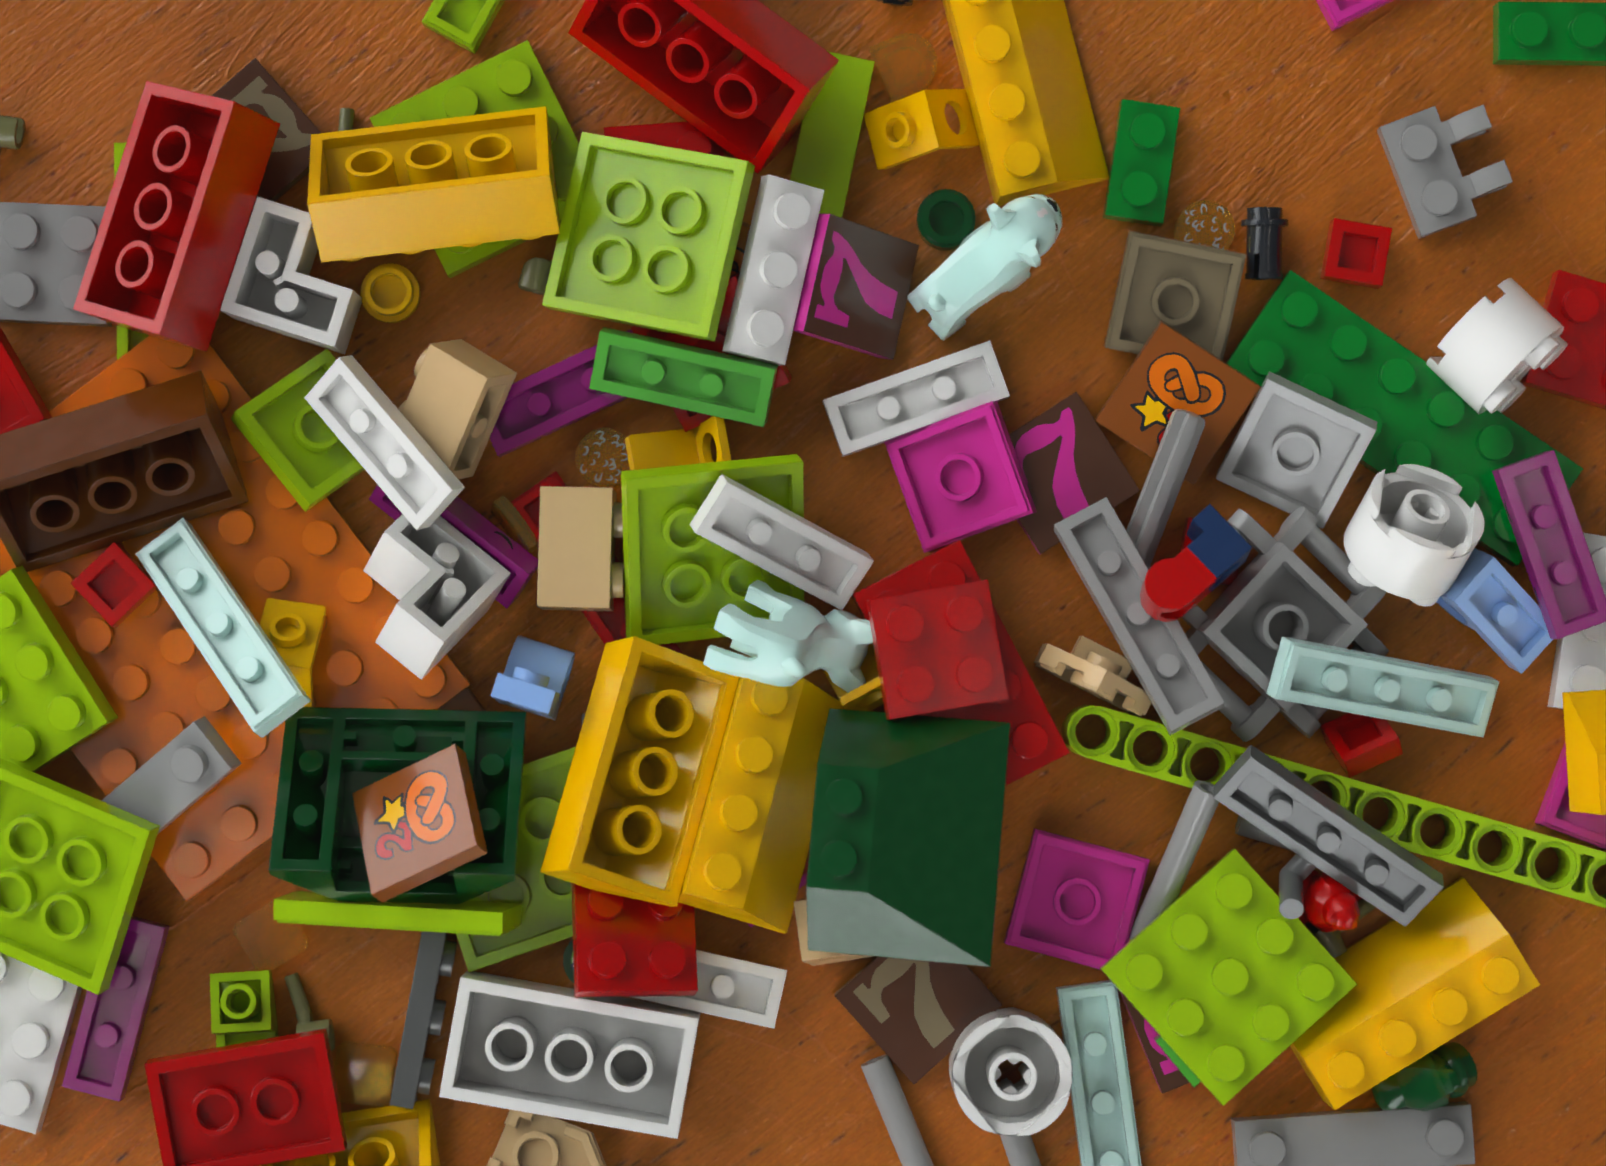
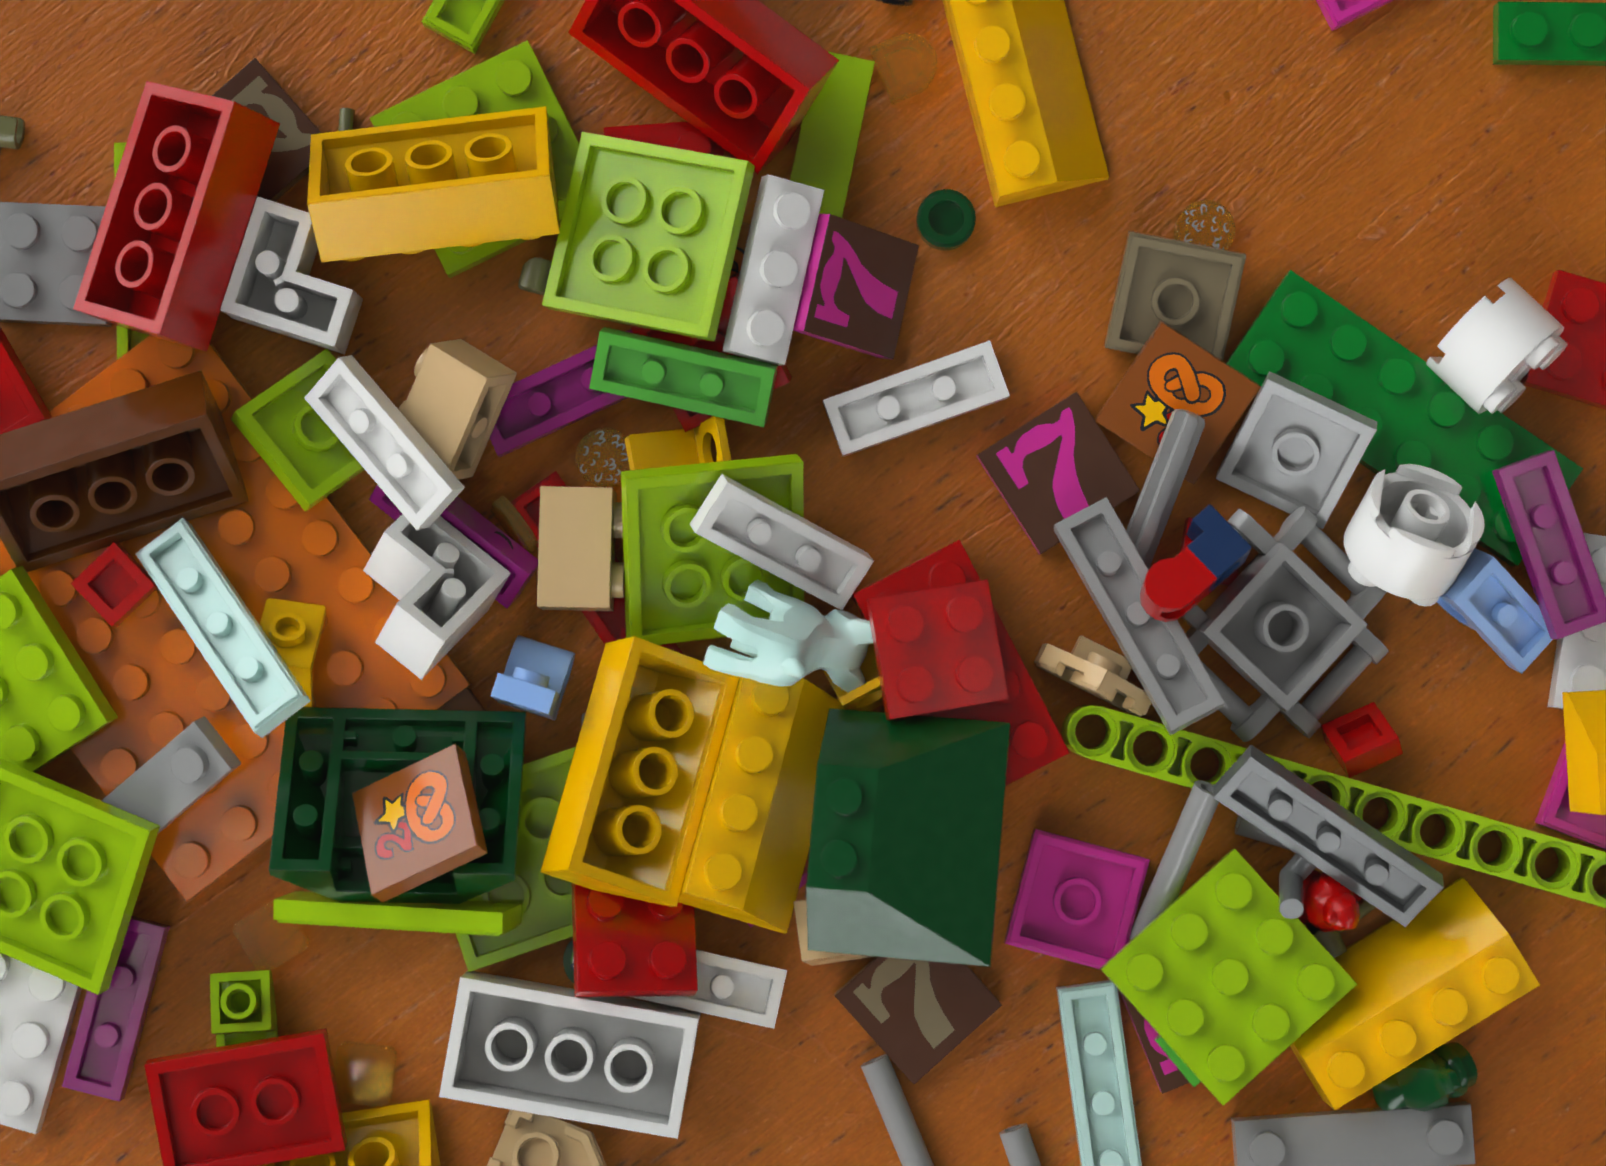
(304, 1012): olive hand -> none
(390, 293): yellow plate -> none
(423, 1018): dark grey plate -> none
(919, 126): yellow bracket -> none
(960, 476): dark pink tile -> none
(989, 261): light aqua animal -> none
(1006, 1106): white brick -> none
(1141, 162): green plate -> none
(1264, 243): black pin -> none
(1356, 253): red plate -> none
(1382, 687): light aqua tile -> none
(1428, 172): light grey plate -> none

